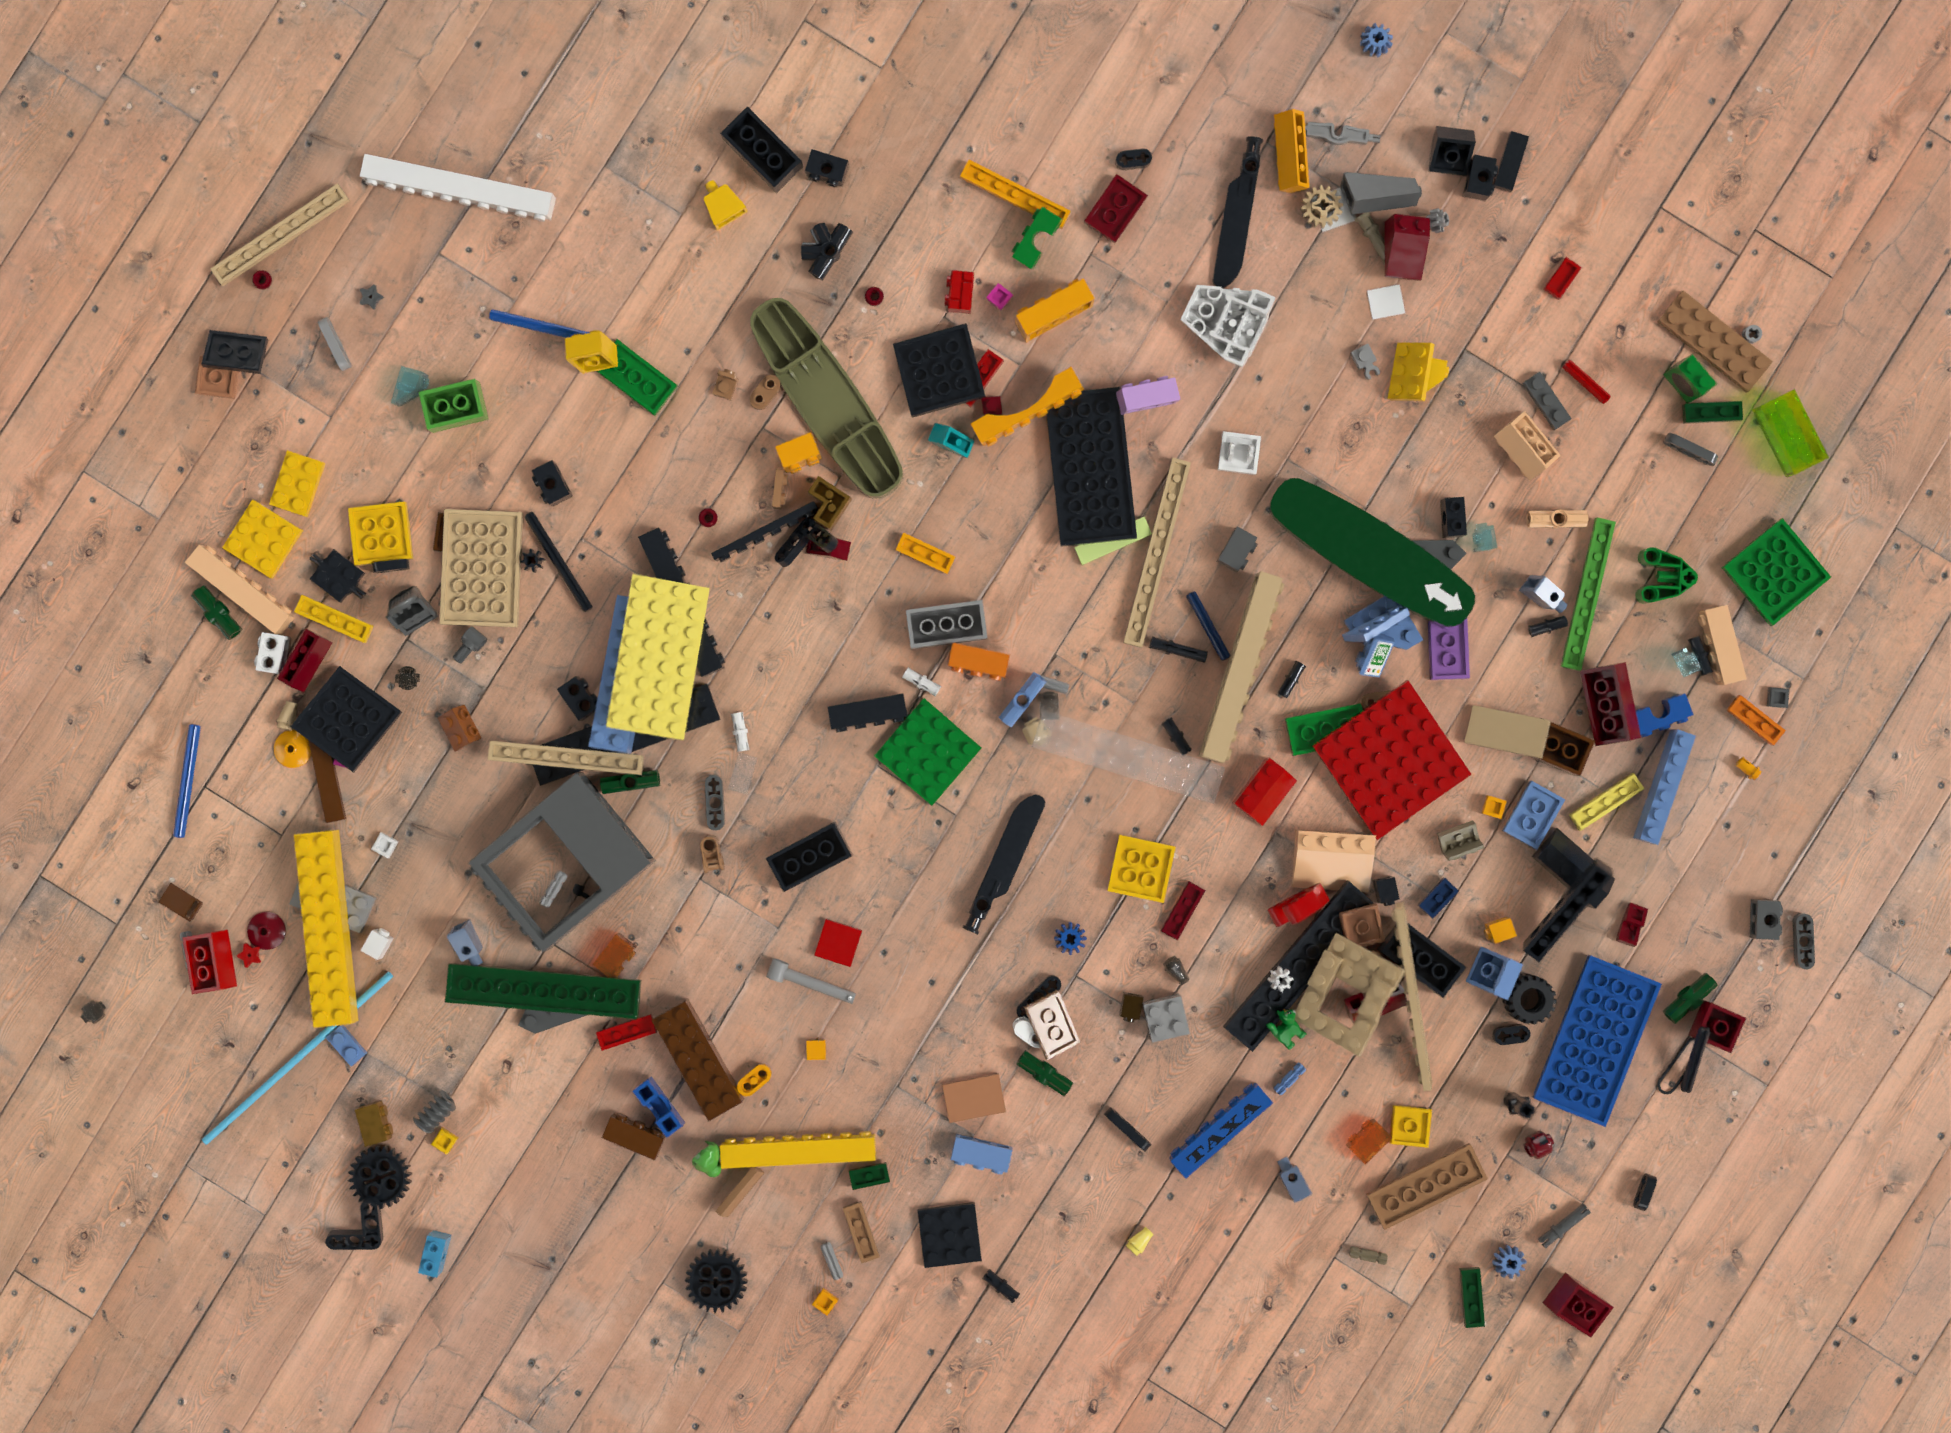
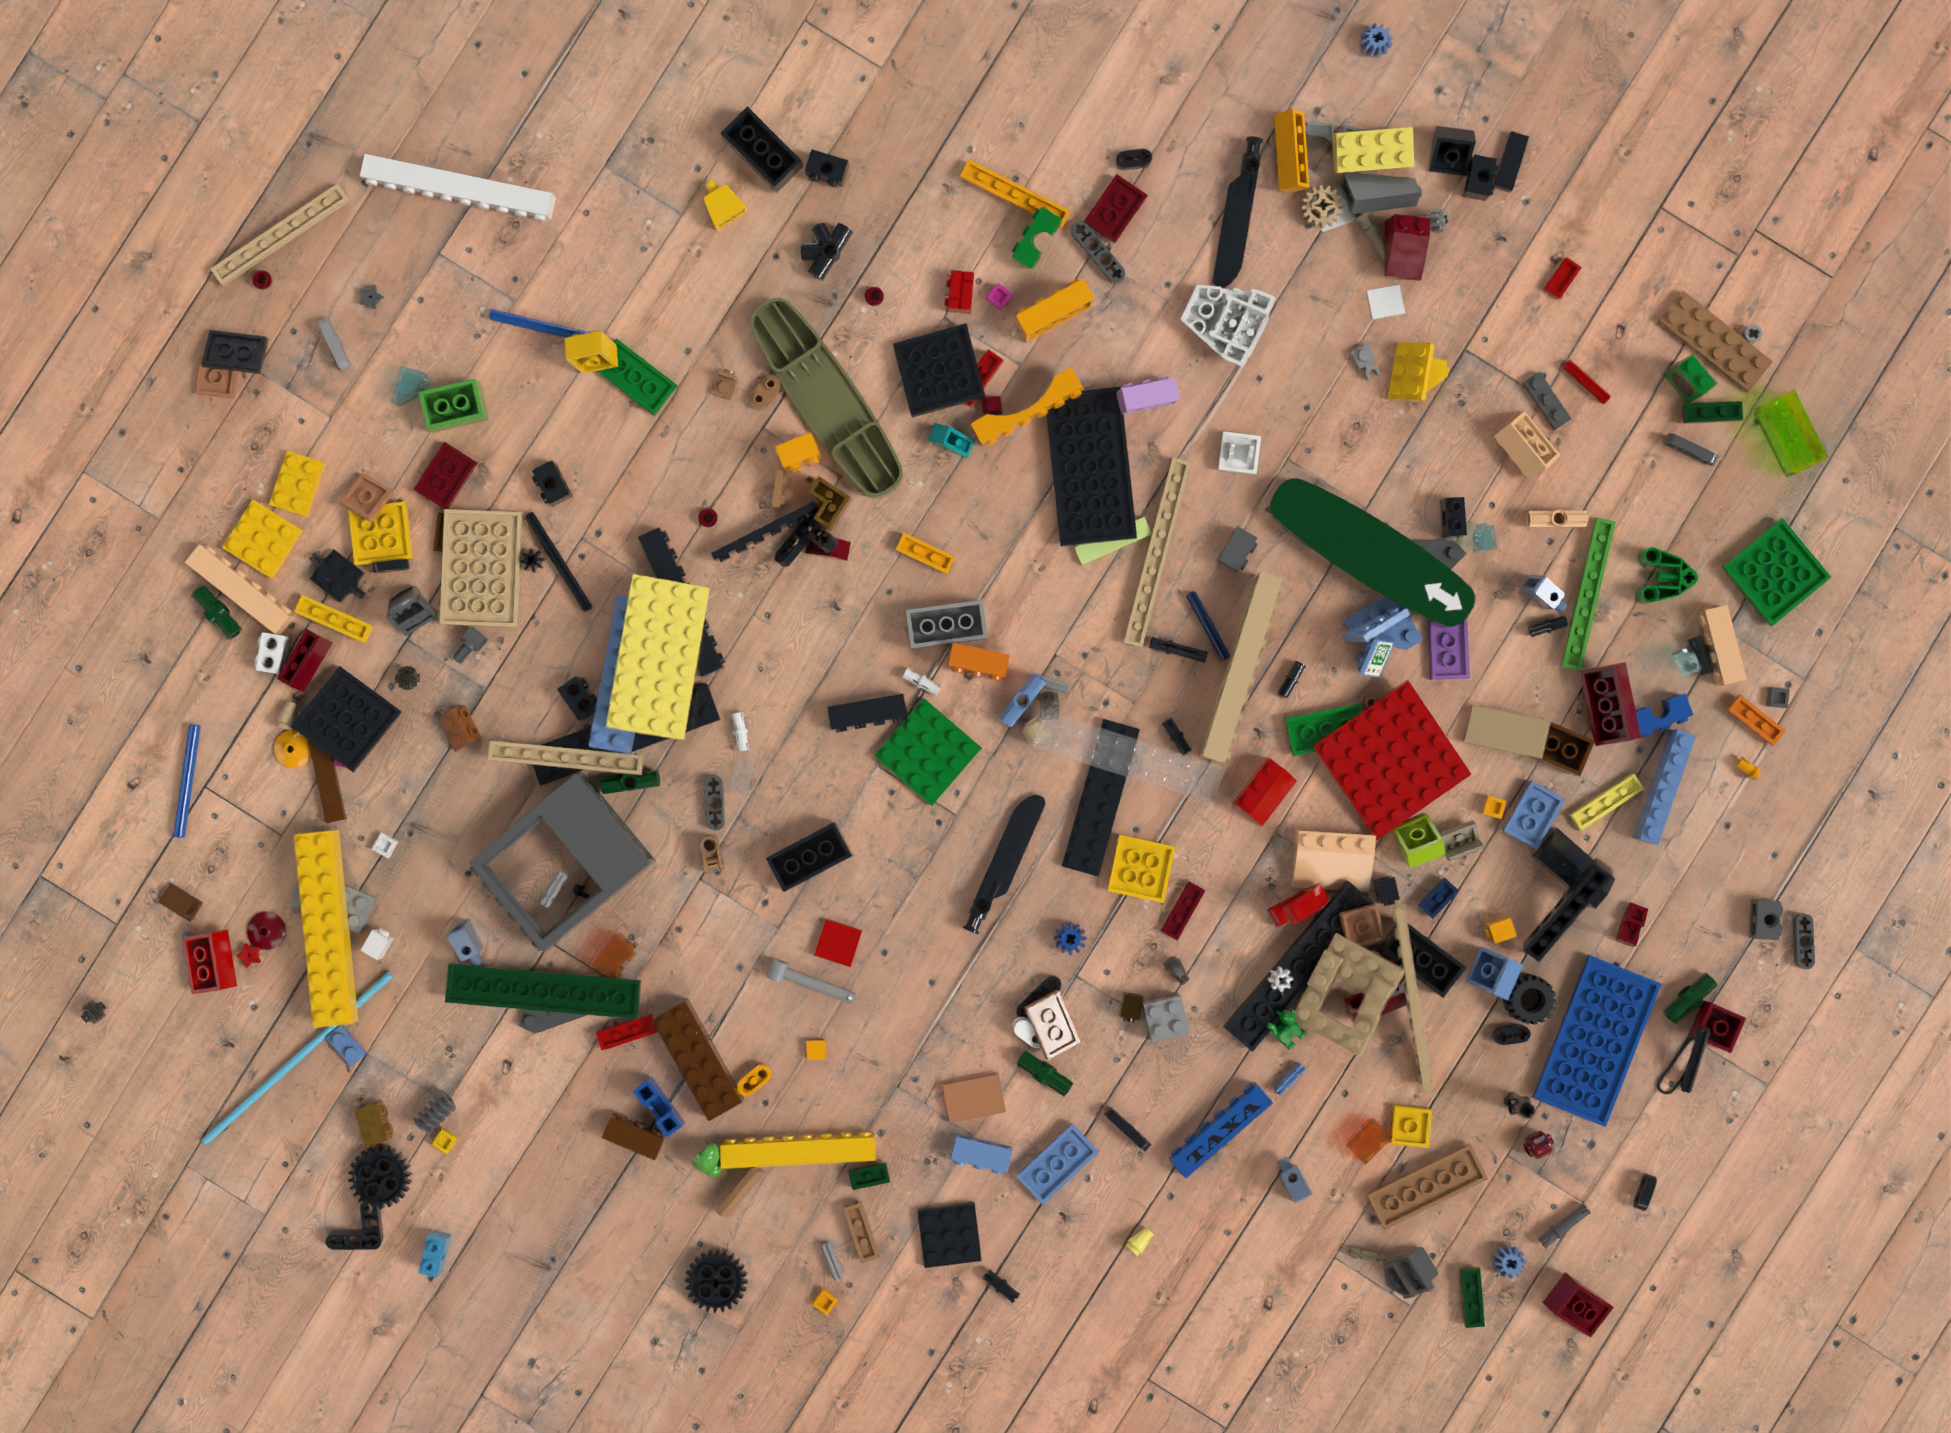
(366, 497): none -> nougat tile
(445, 476): none -> dark red plate
(1057, 1163): none -> medium blue plate
(1096, 813): none -> black plate
(1099, 251): none -> dark grey beam
(1373, 150): none -> light yellow brick
(1411, 1273): none -> dark grey piece
(1419, 841): none -> lime slope

